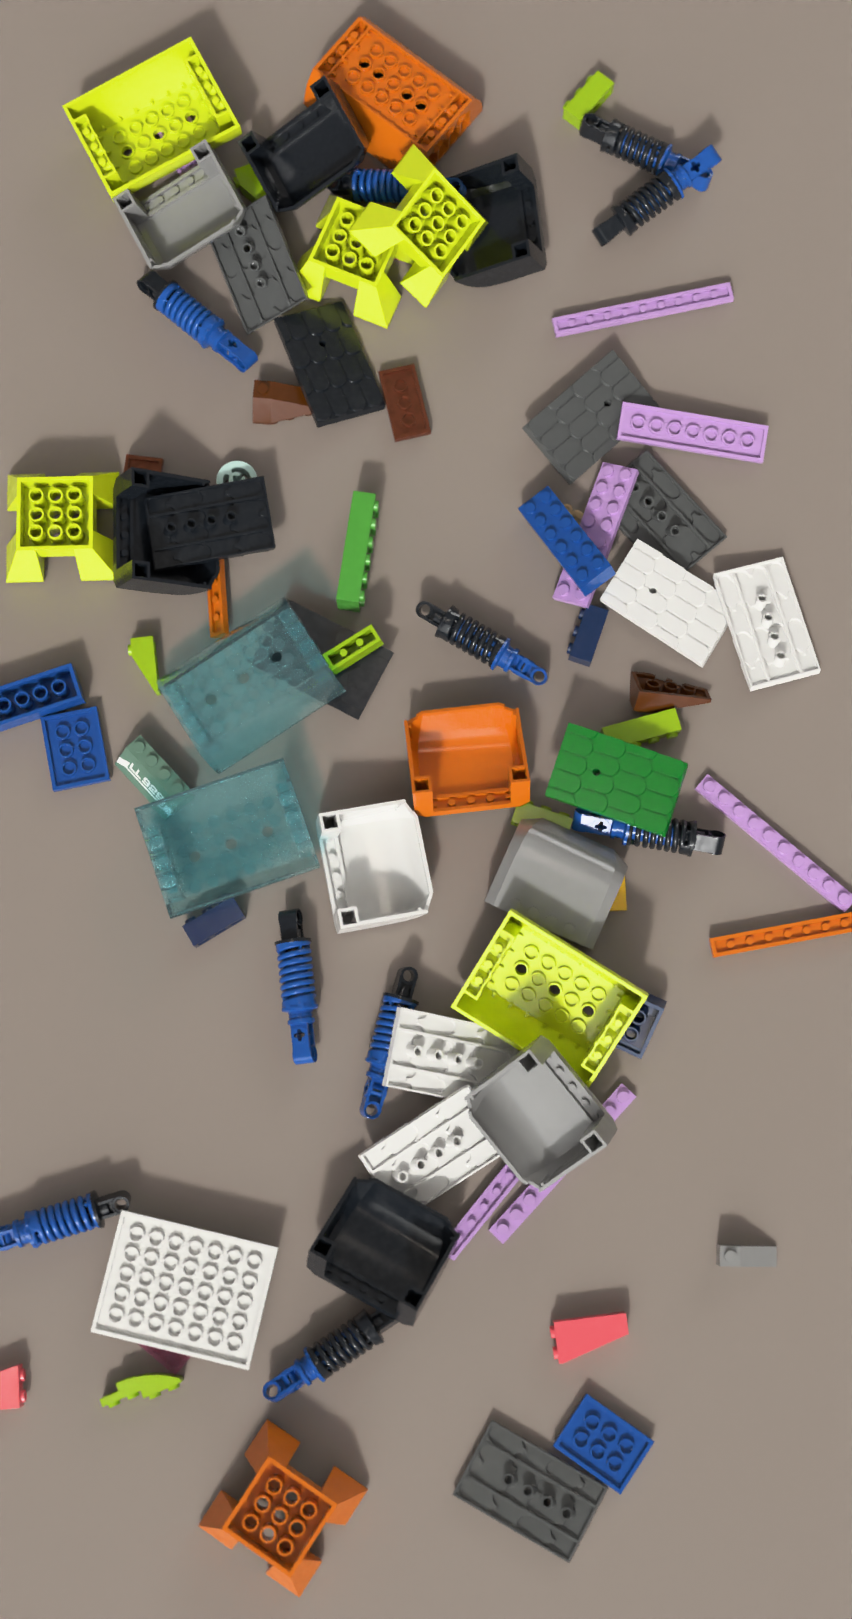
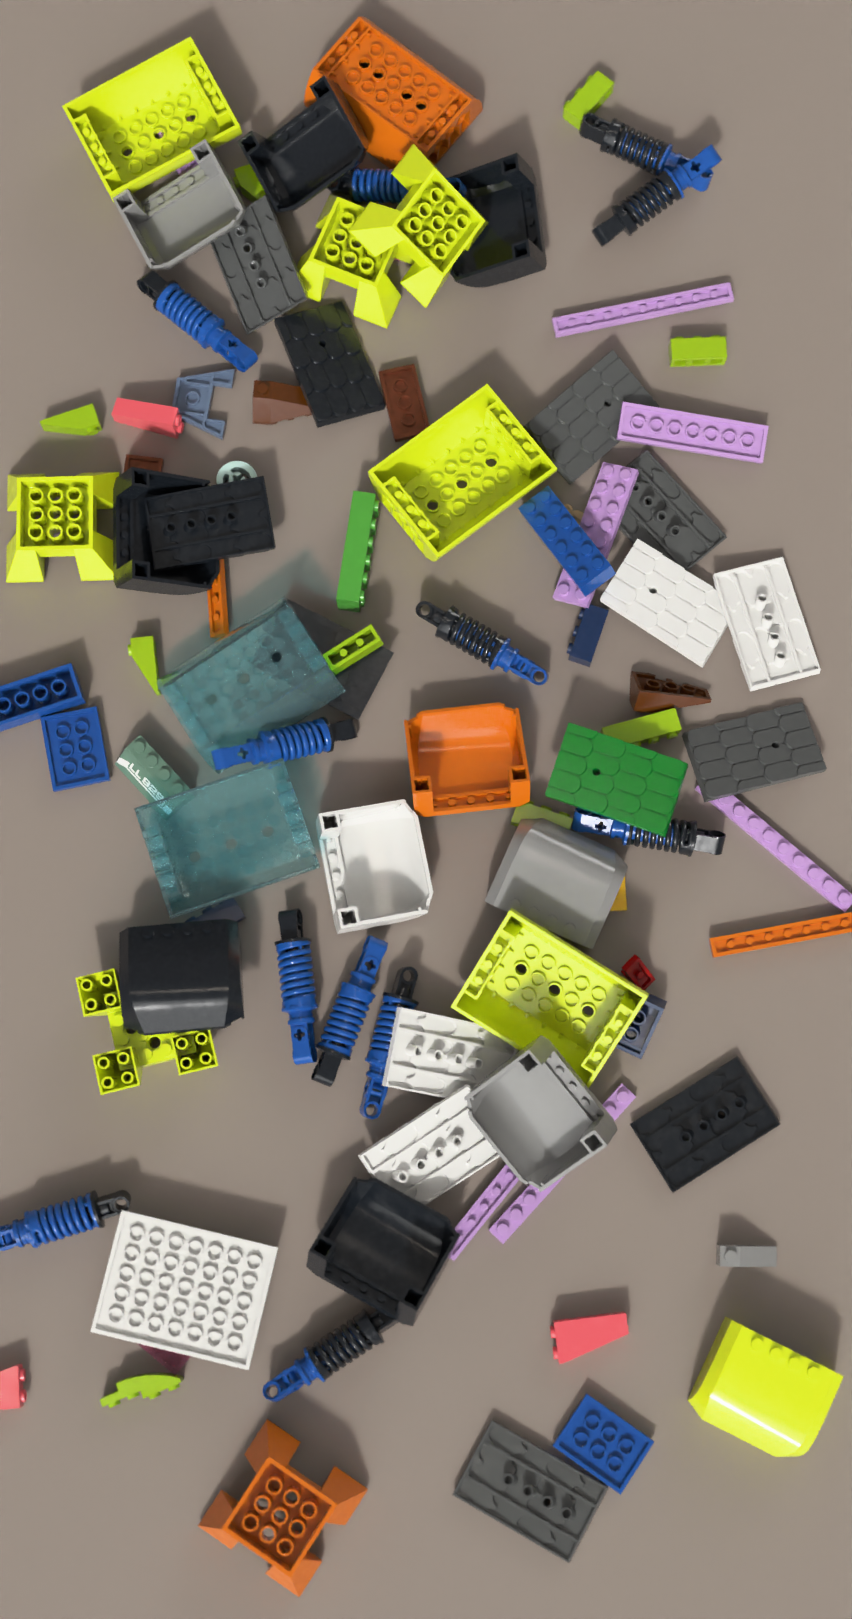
(77, 422): none -> lime slope
(124, 1065): none -> neon yellow slope
(149, 416): none -> coral slope
(181, 976): none -> black slope
(194, 398): none -> sand blue wing
(287, 743): none -> piece
(352, 999): none -> piece
(455, 451): none -> neon yellow slope
(637, 973): none -> red slope
(692, 1136): none -> black piece
(697, 351): none -> lime brick
(753, 752): none -> dark grey piece
(763, 1391): none -> neon yellow slope

